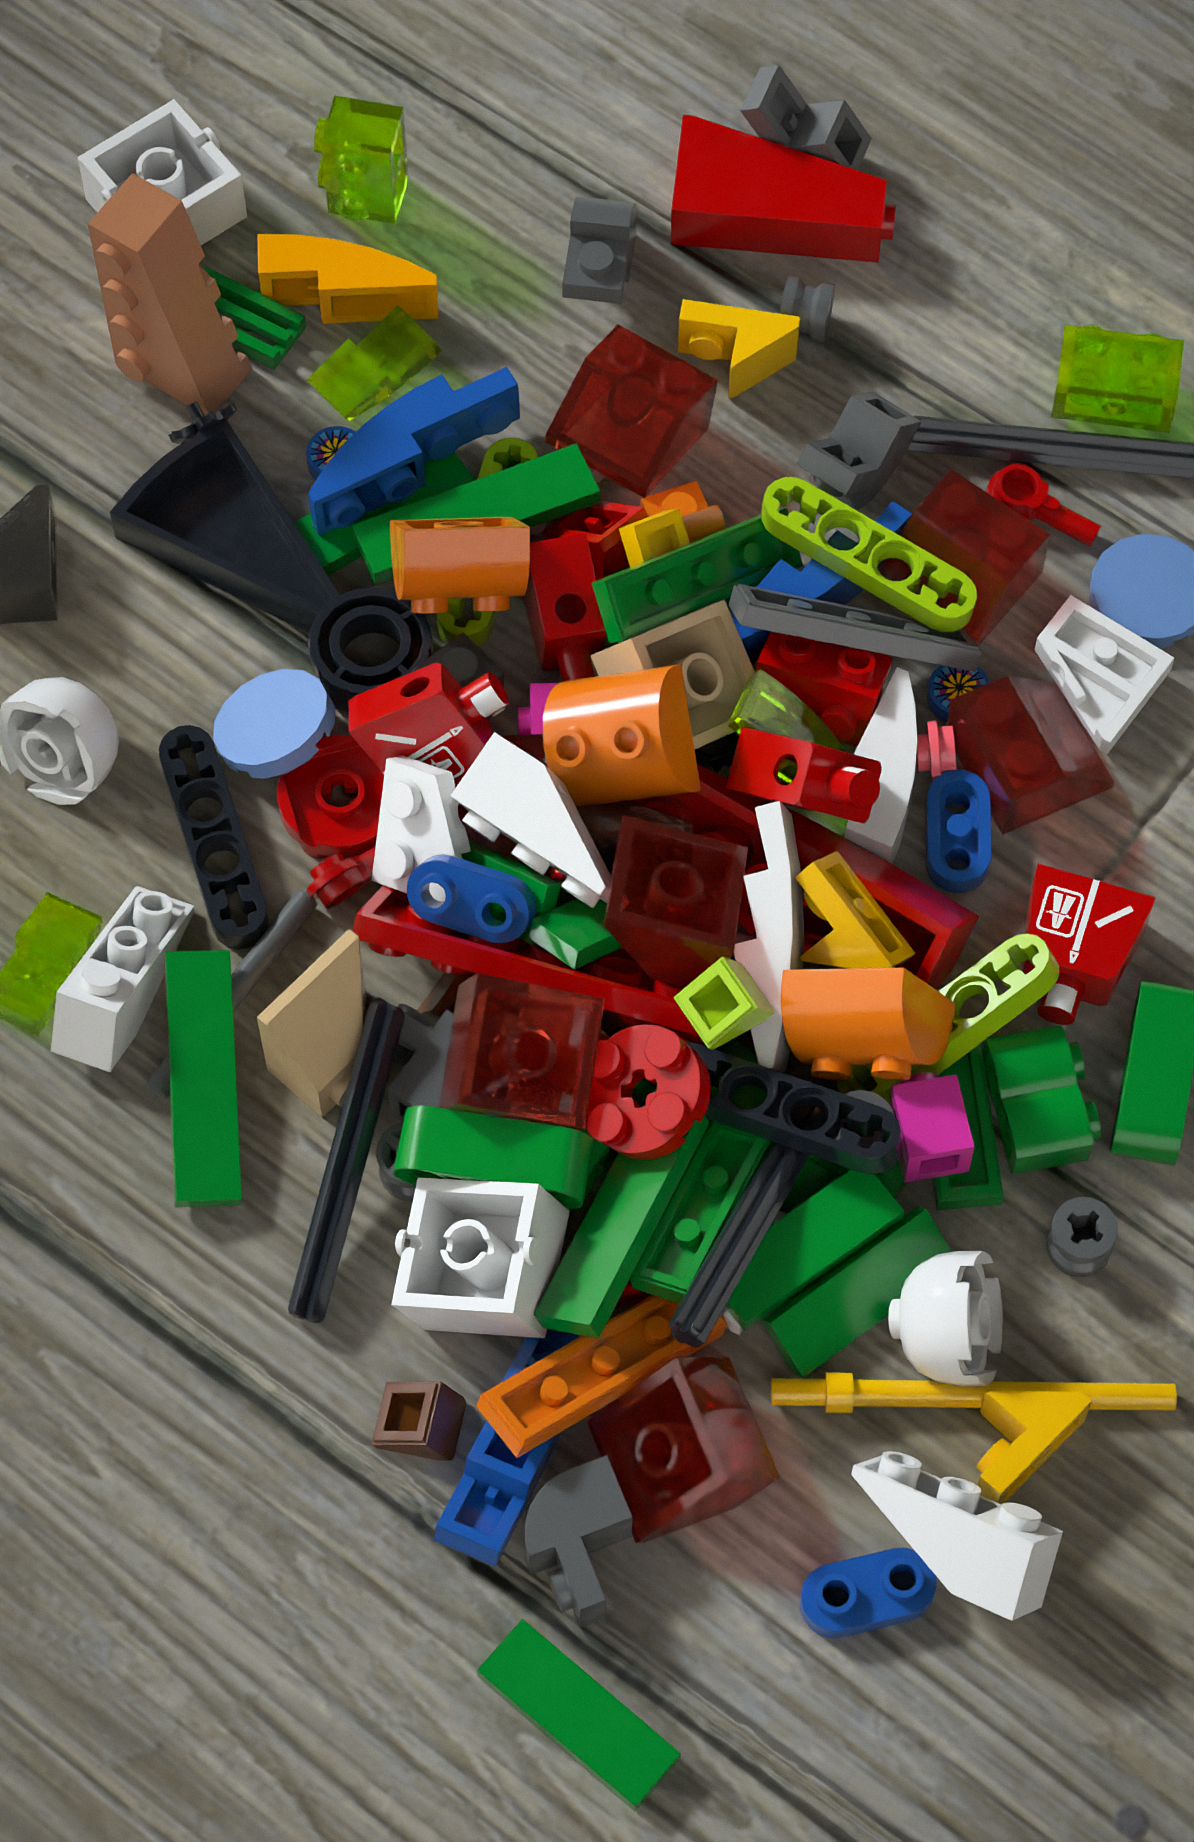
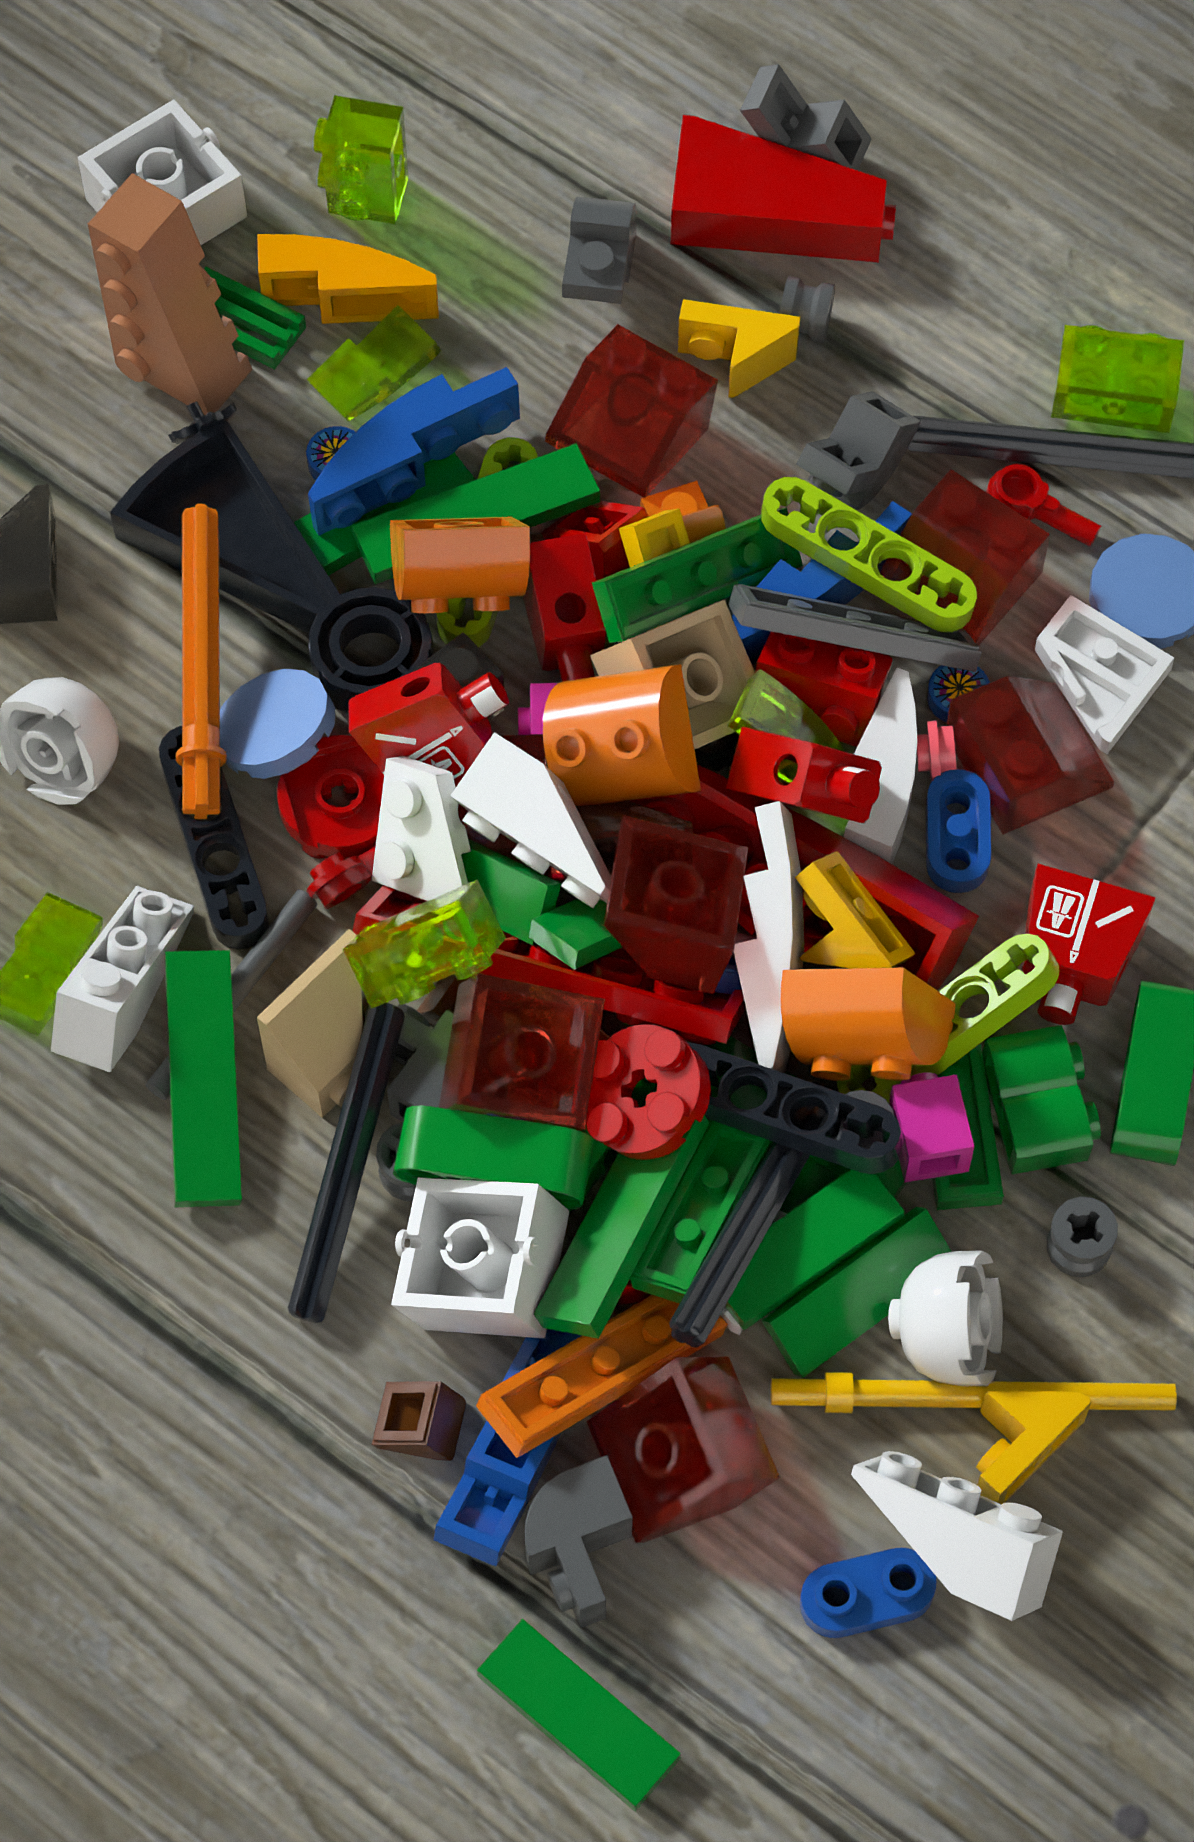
(200, 747): none -> orange axle
(425, 945): none -> clear neon green brick
(468, 896): blue plate -> none
(723, 1003): lime slope -> none

